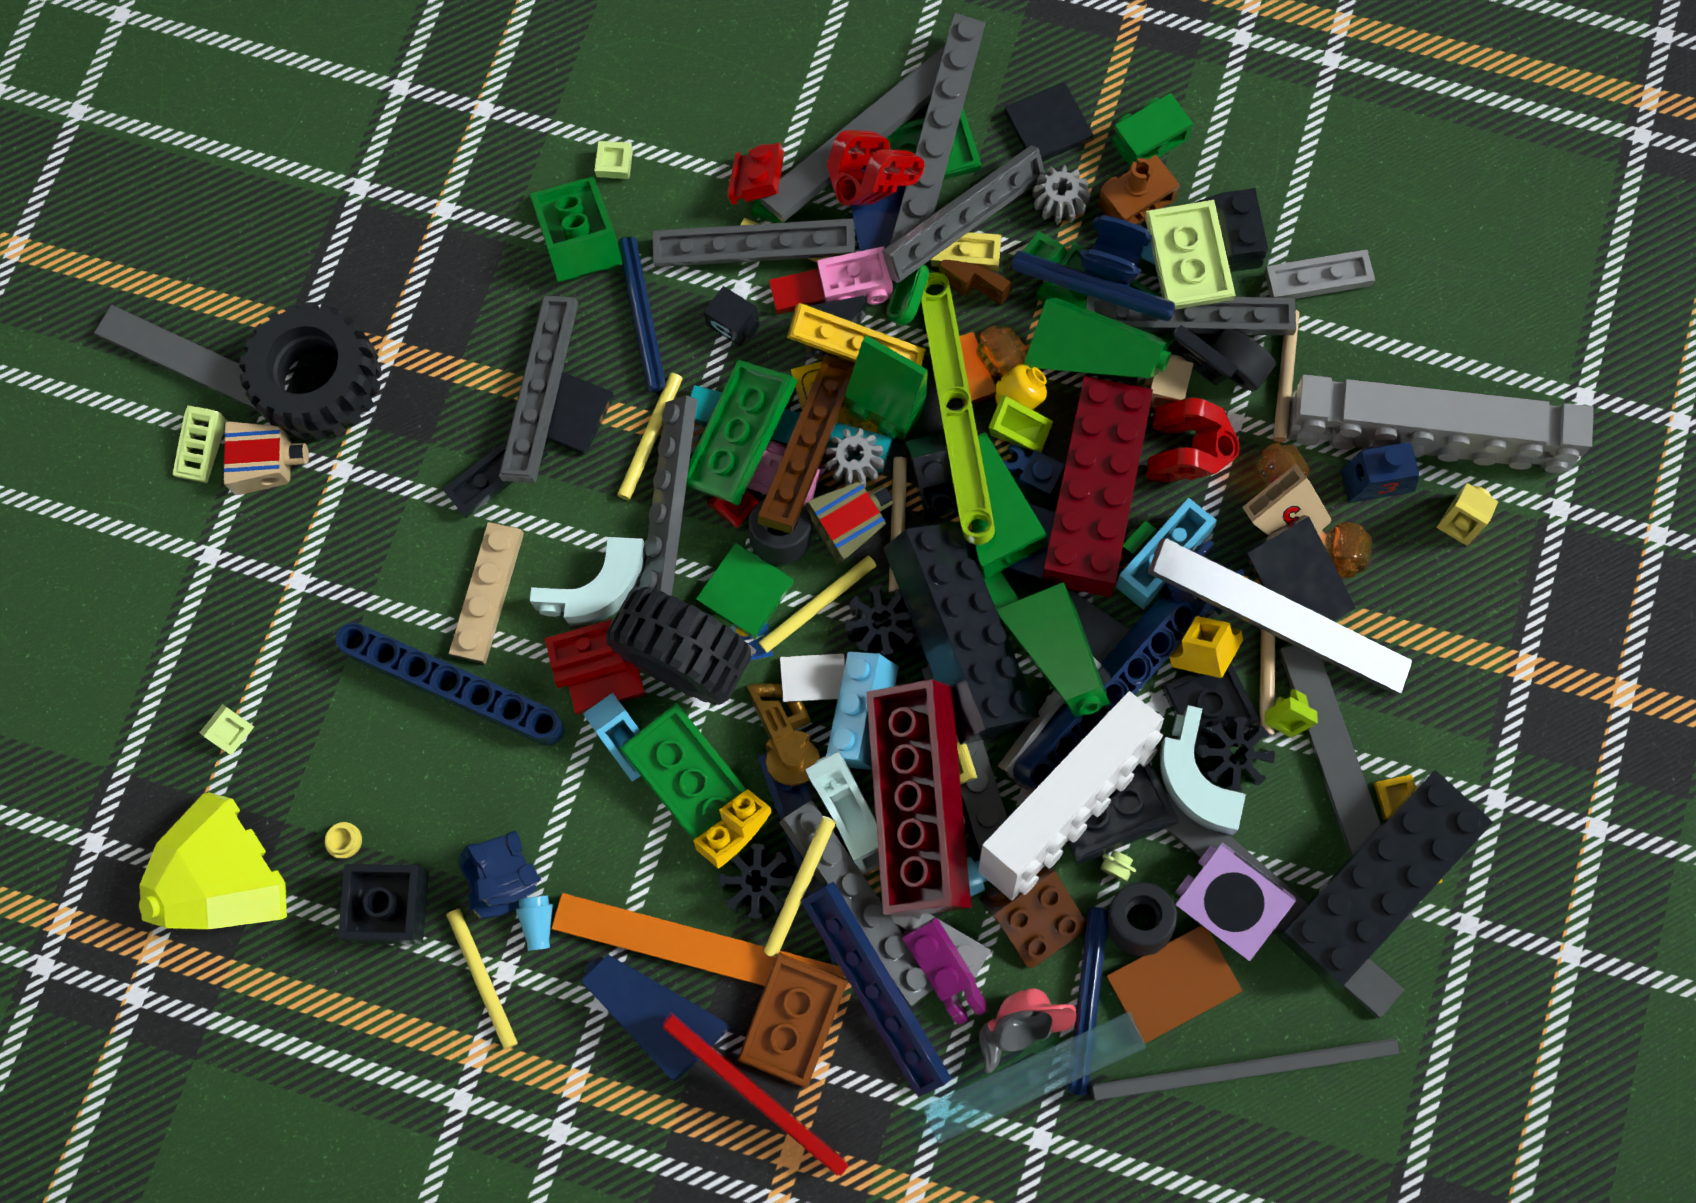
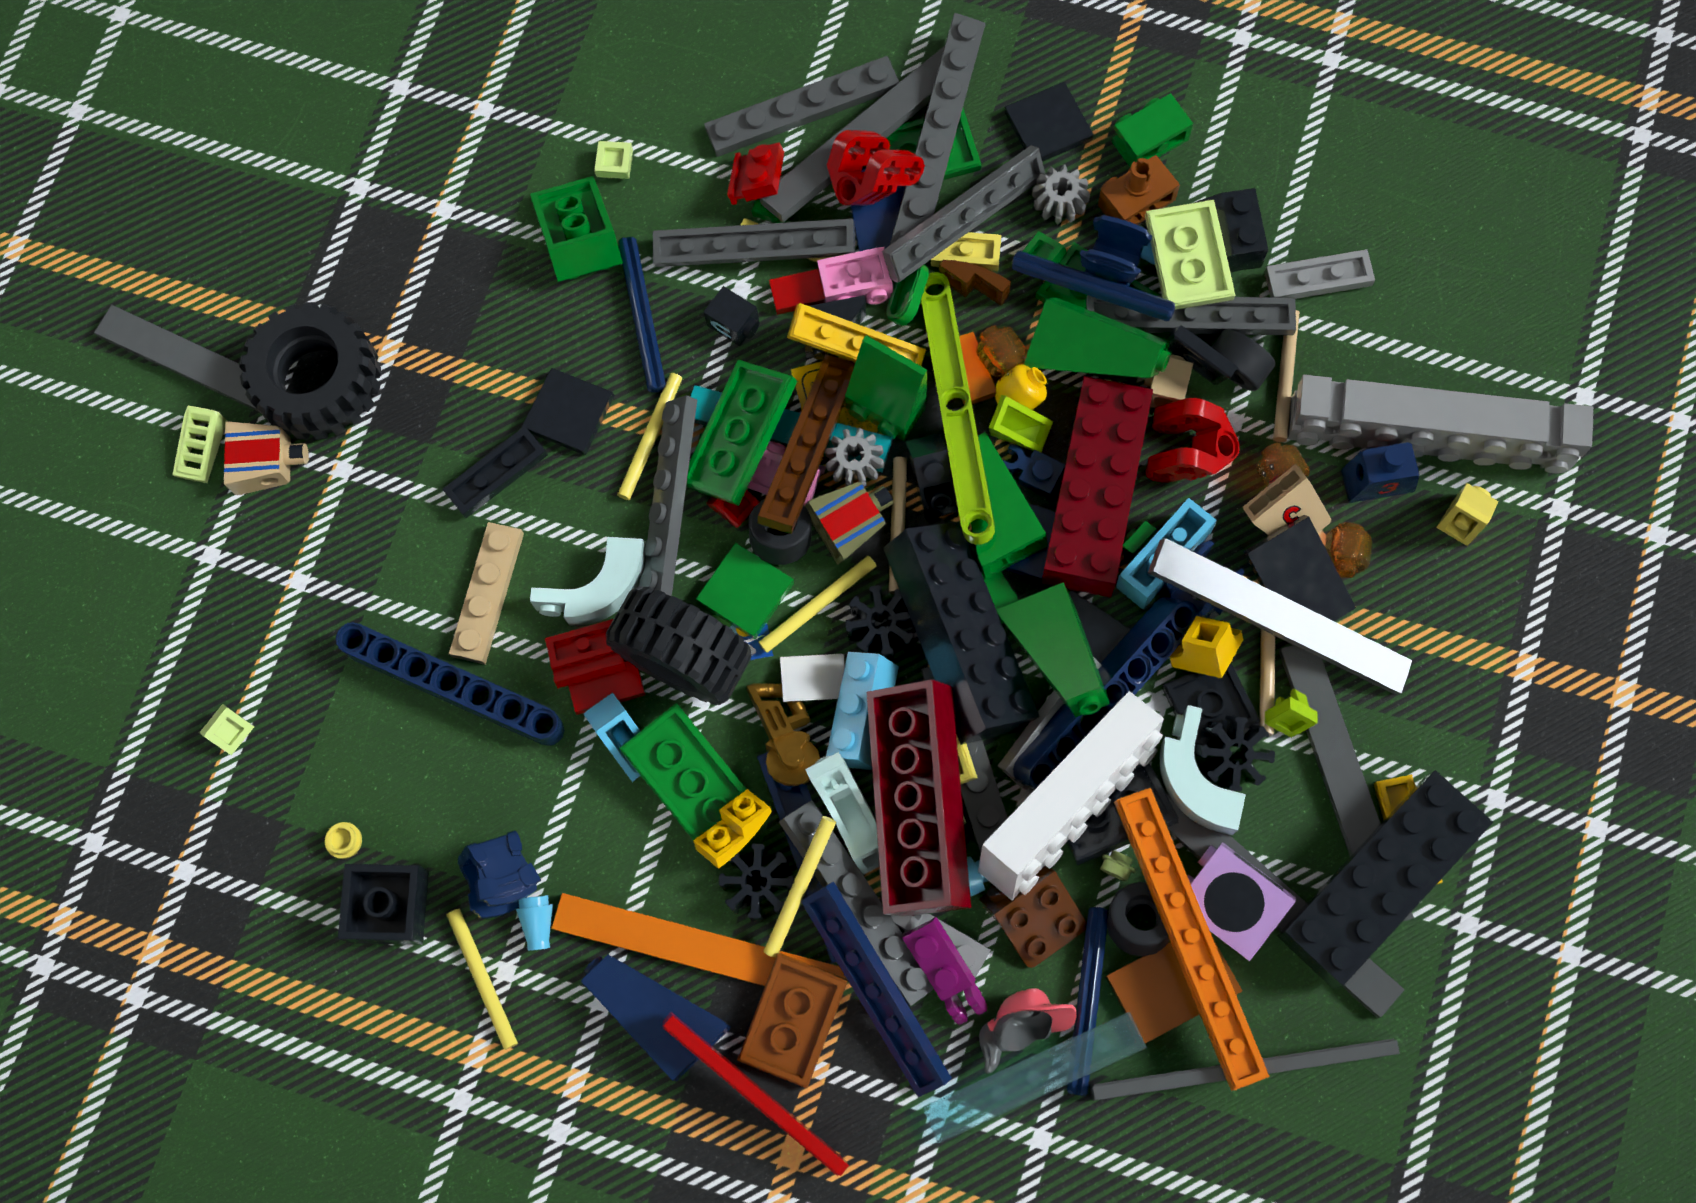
(210, 872): neon yellow brick -> none
(538, 390): dark grey tile -> none
(801, 106): none -> dark grey plate
(1191, 940): none -> orange tile

